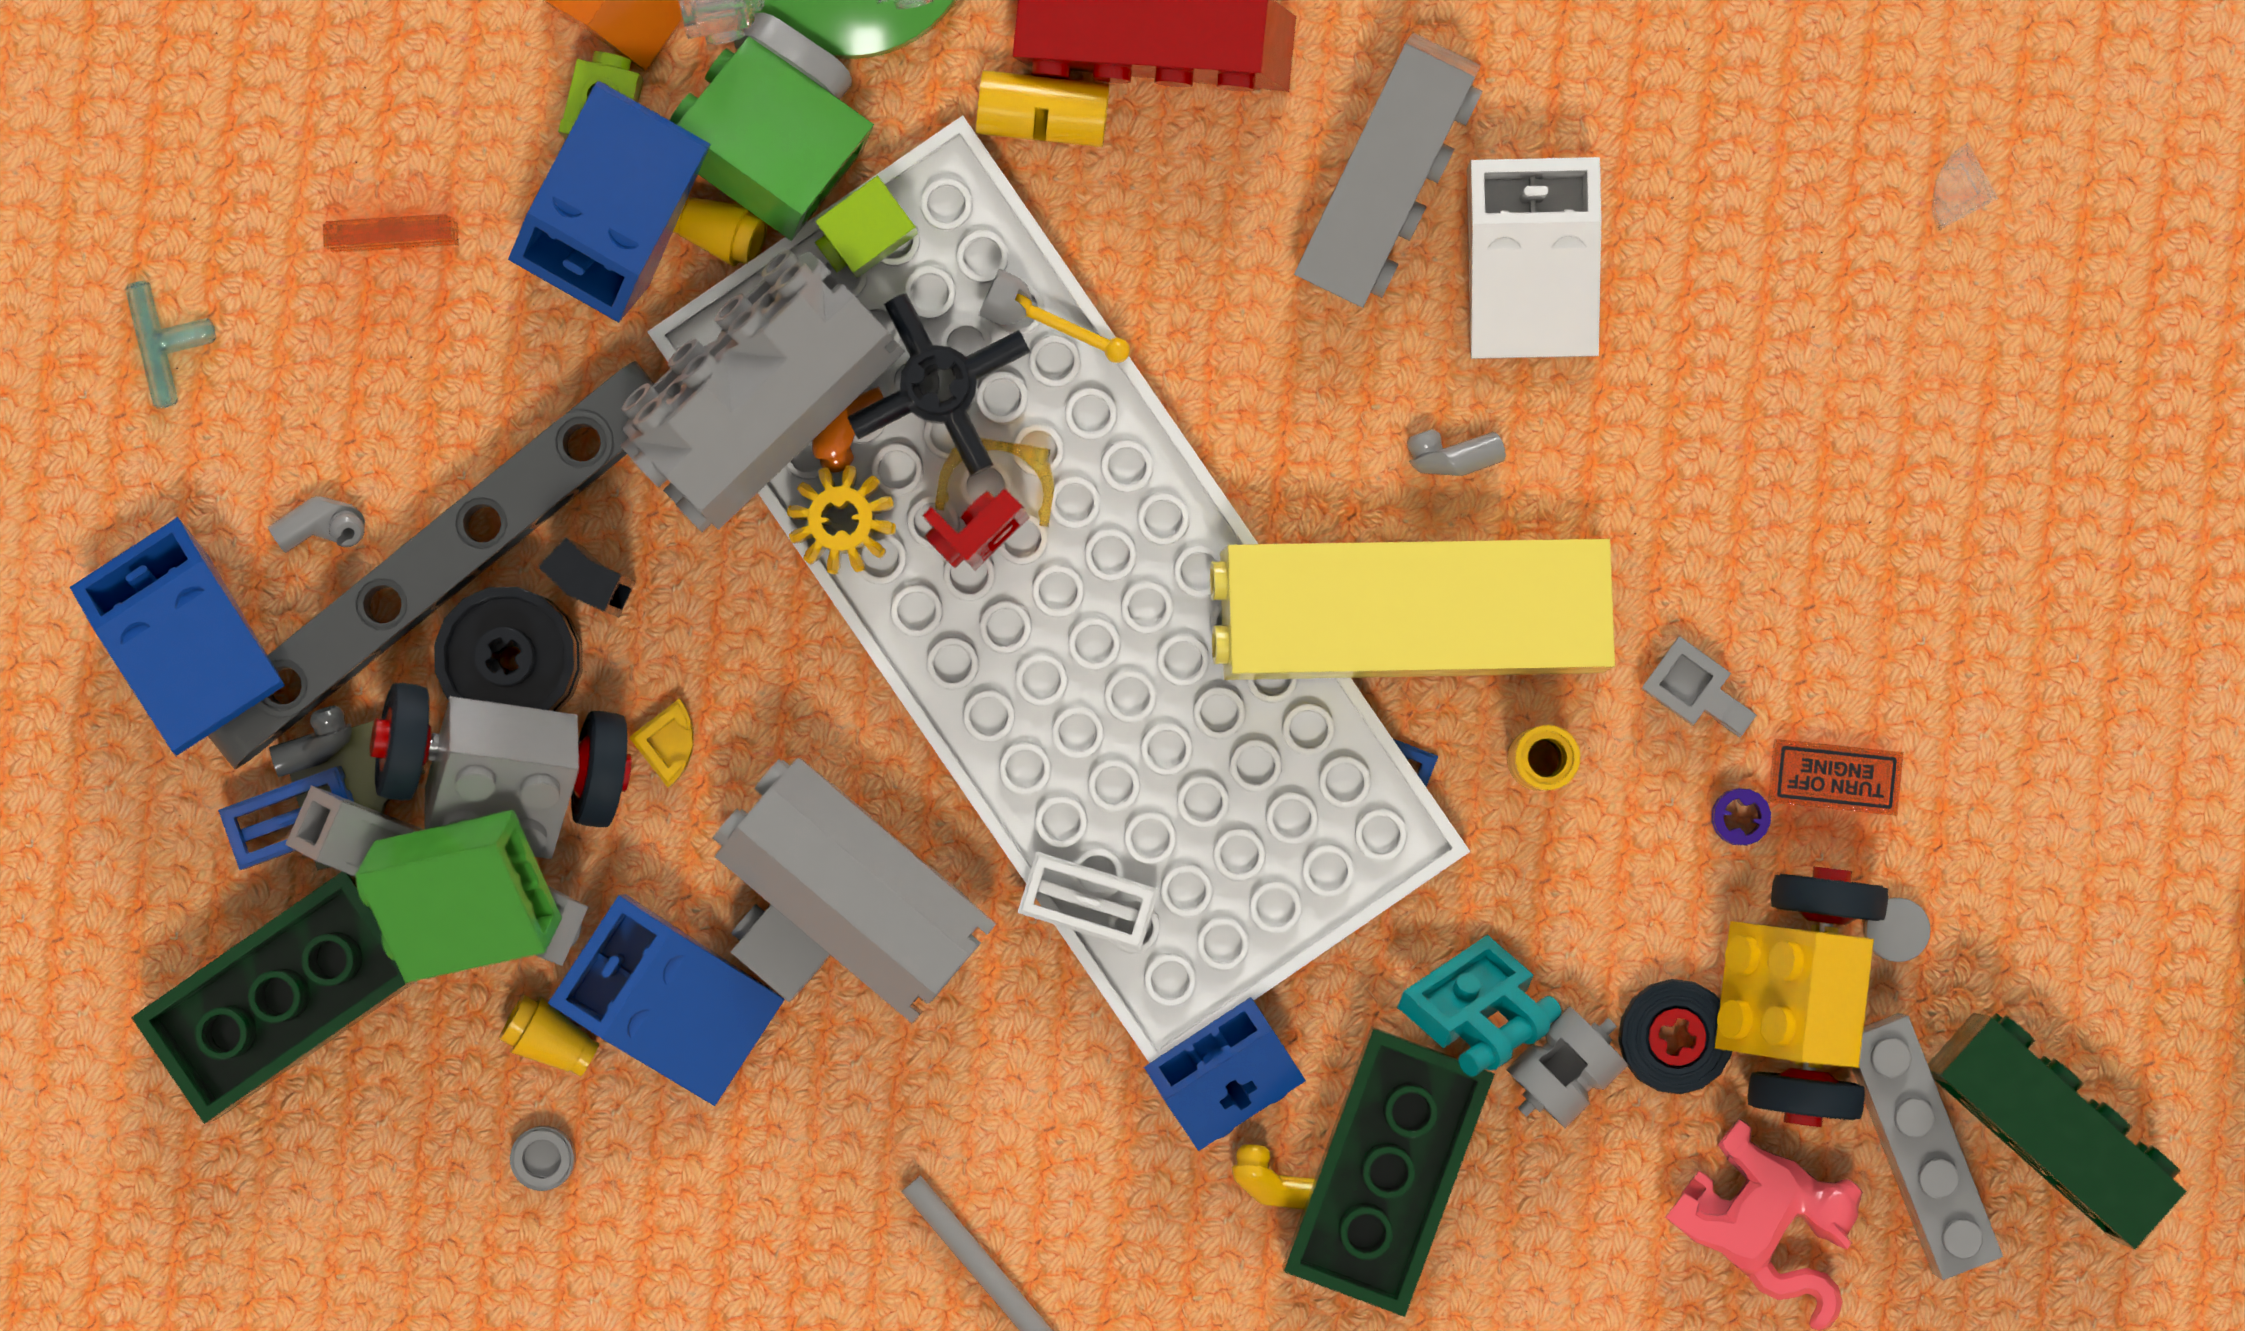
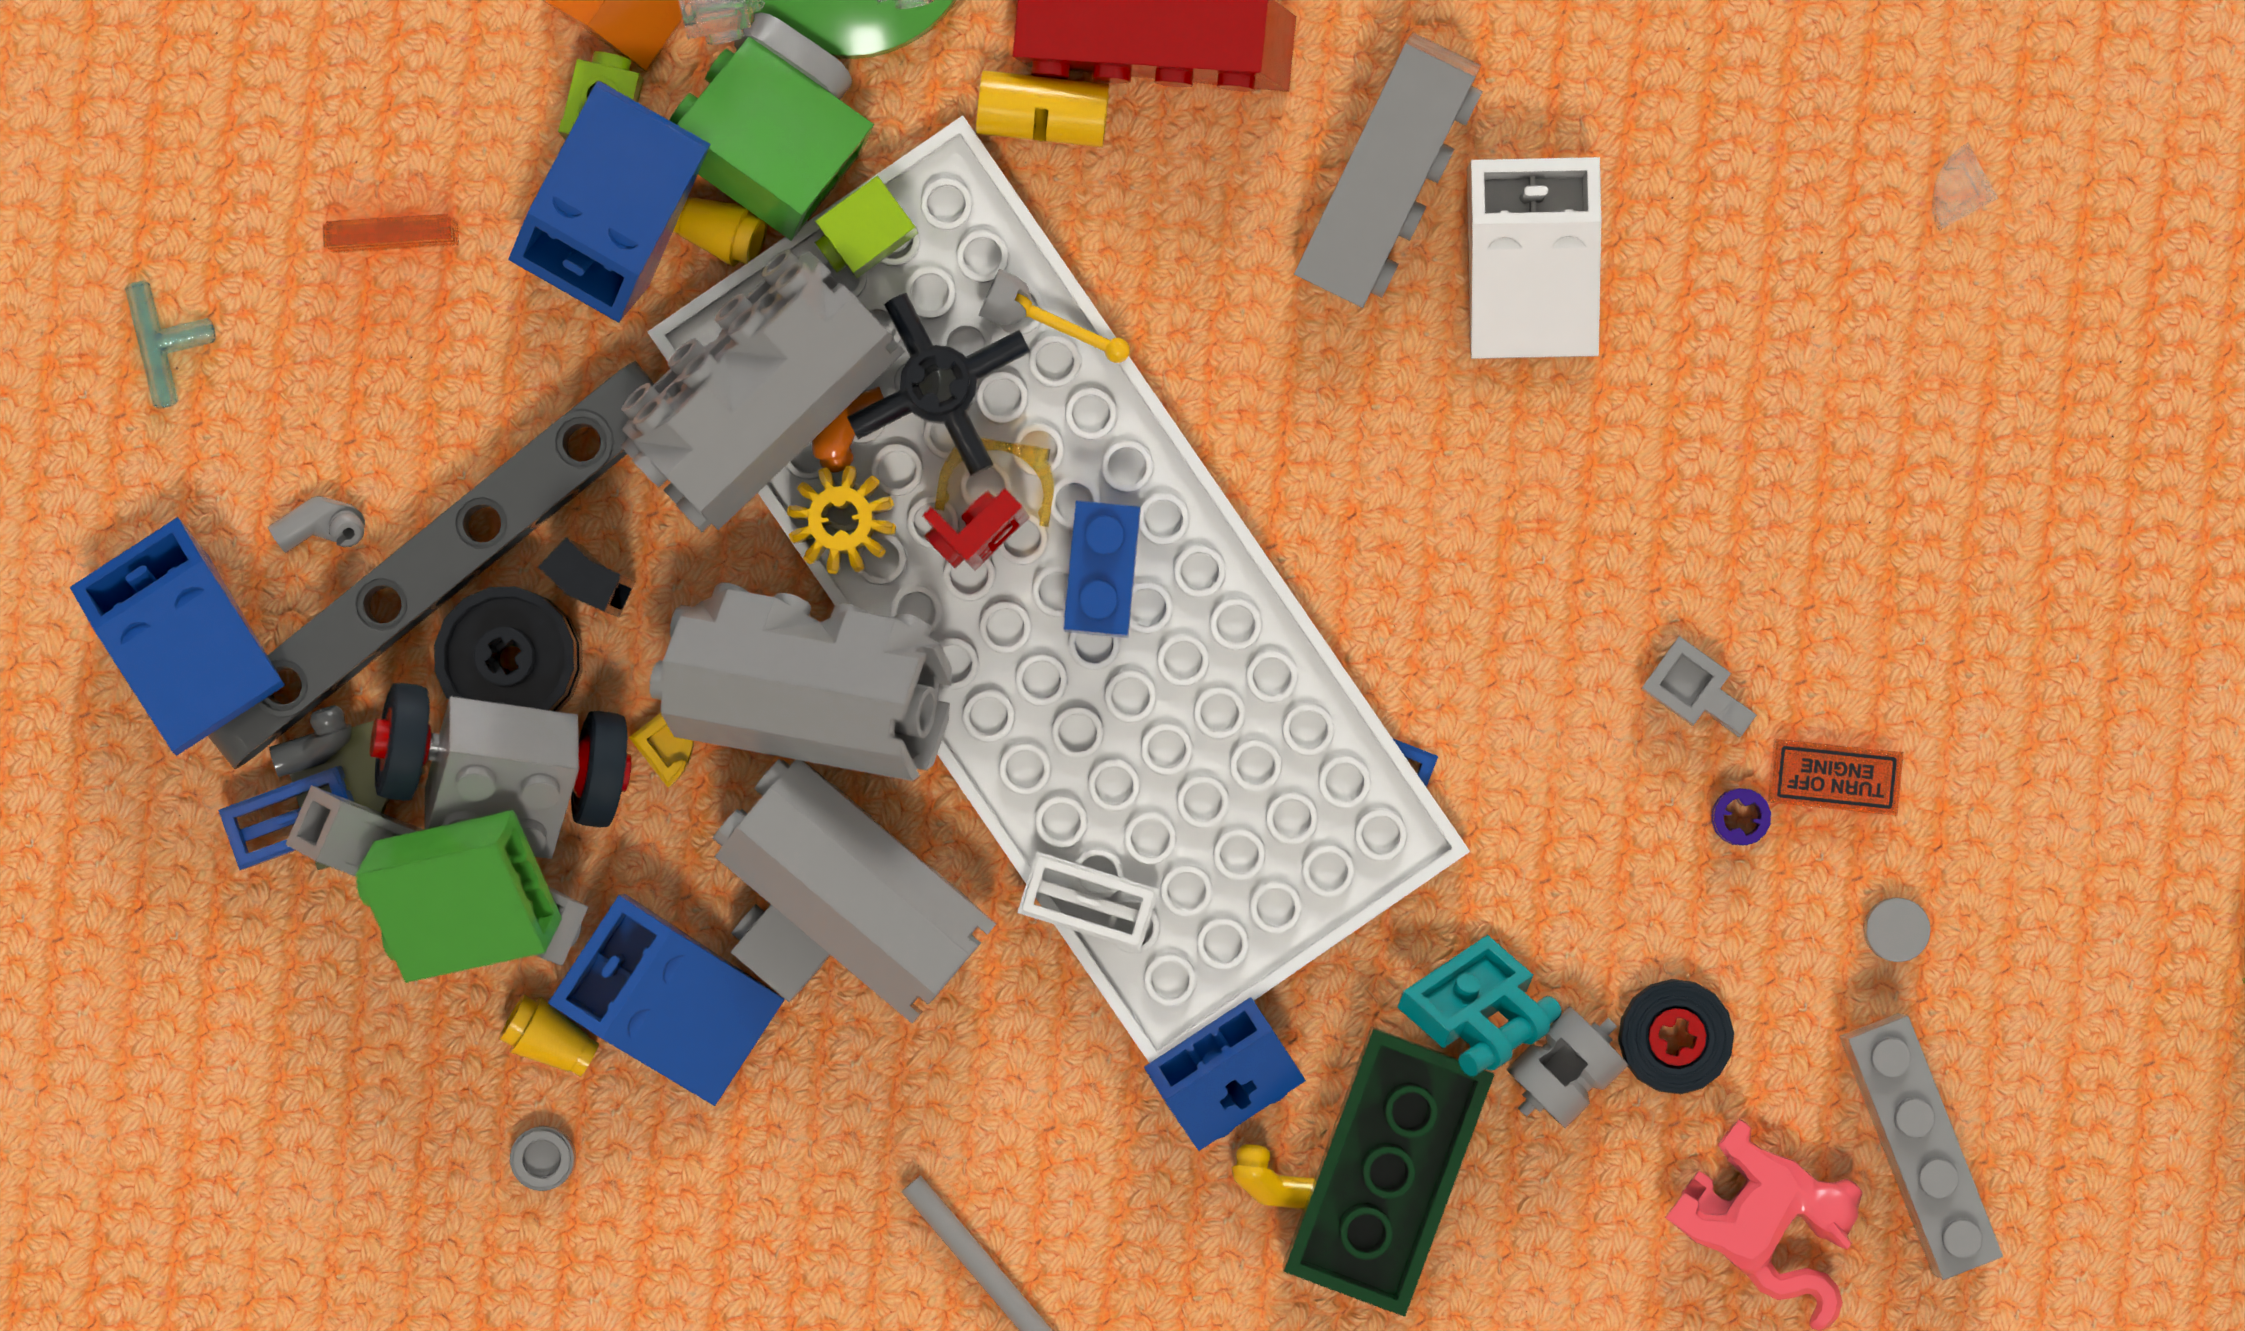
(272, 999): dark green brick -> none
(802, 689): none -> light grey brick
(1102, 569): none -> blue brick
(1413, 609): light yellow brick -> none
(1456, 459): light grey arm -> none
(1567, 751): yellow pin -> none
(1802, 995): yellow brick -> none
(2054, 1130): dark green brick -> none

